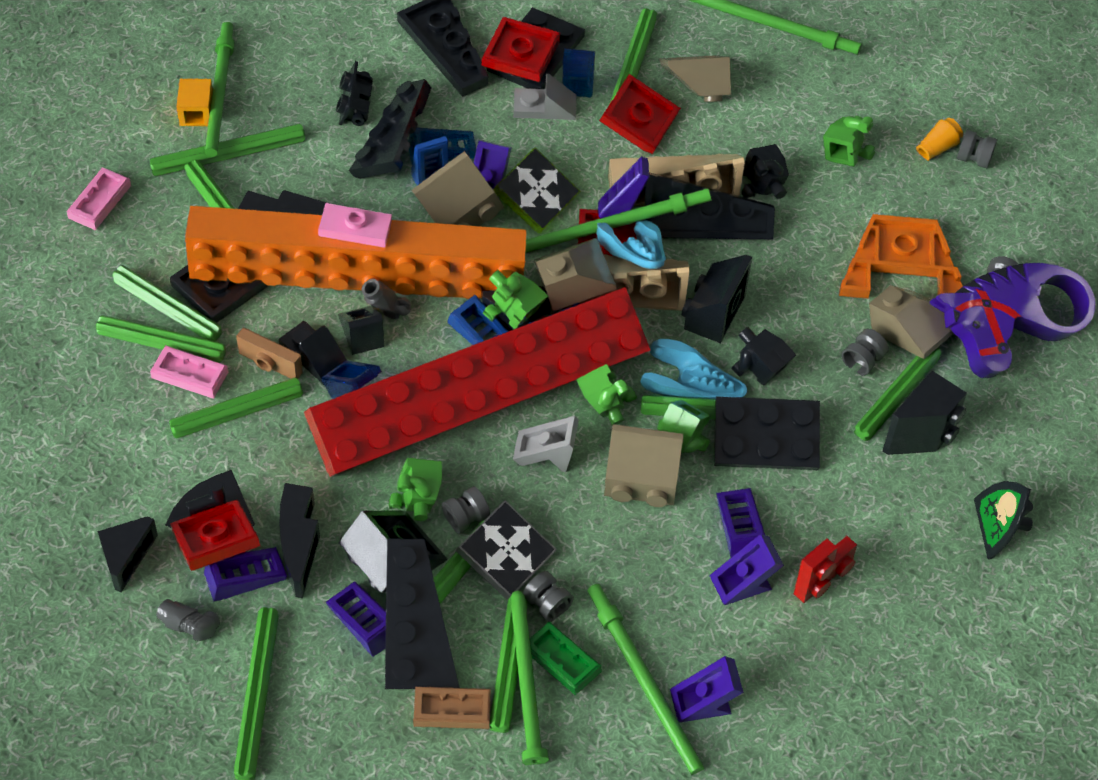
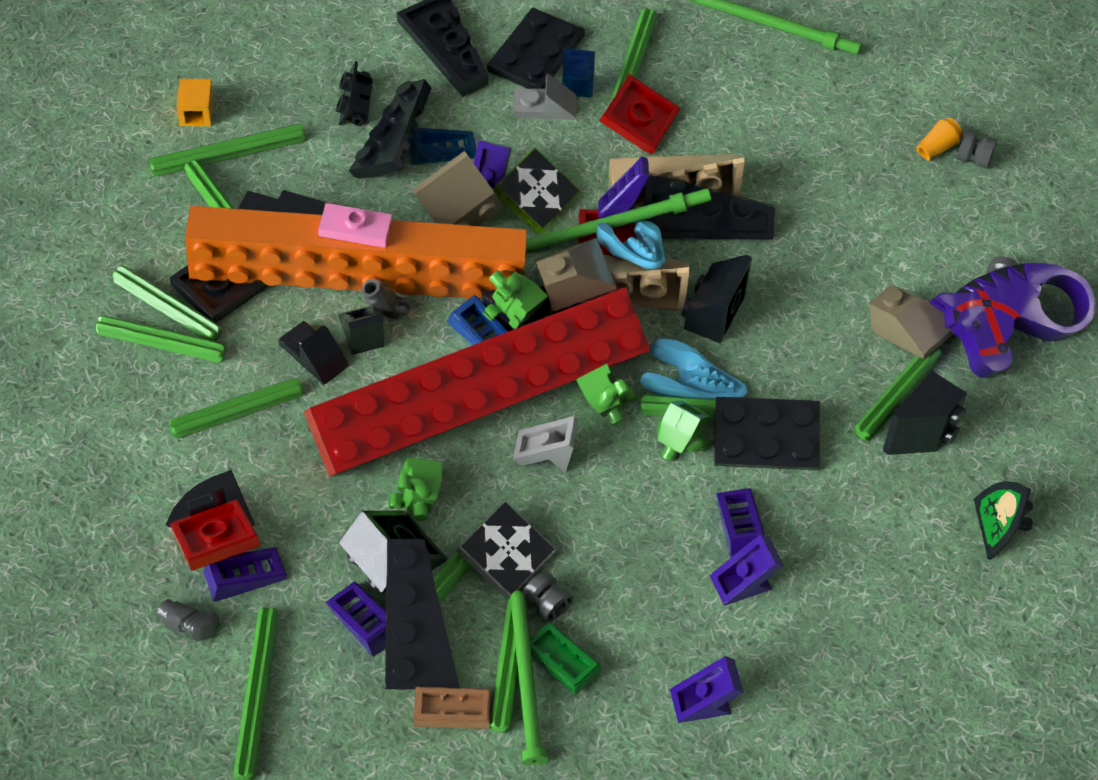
(99, 198): bright pink plate -> none
(126, 547): black slope -> none
(189, 371): bright pink plate -> none
(224, 49): bright green bar -> none
(269, 354): medium nougat plate -> none
(298, 534): black slope -> none
(349, 377): clear blue slope -> none
(429, 158): blue slope -> none
(466, 509): dark grey wheel -> none
(521, 49): red tile -> none
(612, 619): bright green bar -> none
(643, 465): dark tan slope -> none
(702, 75): dark tan slope -> none
(763, 355): black piece -> none
(766, 171): black piece -> none
(822, 566): red plate -> none
(845, 139): bright green piece -> none
(867, 349): dark grey wheel -> none
(904, 248): orange wing -> none

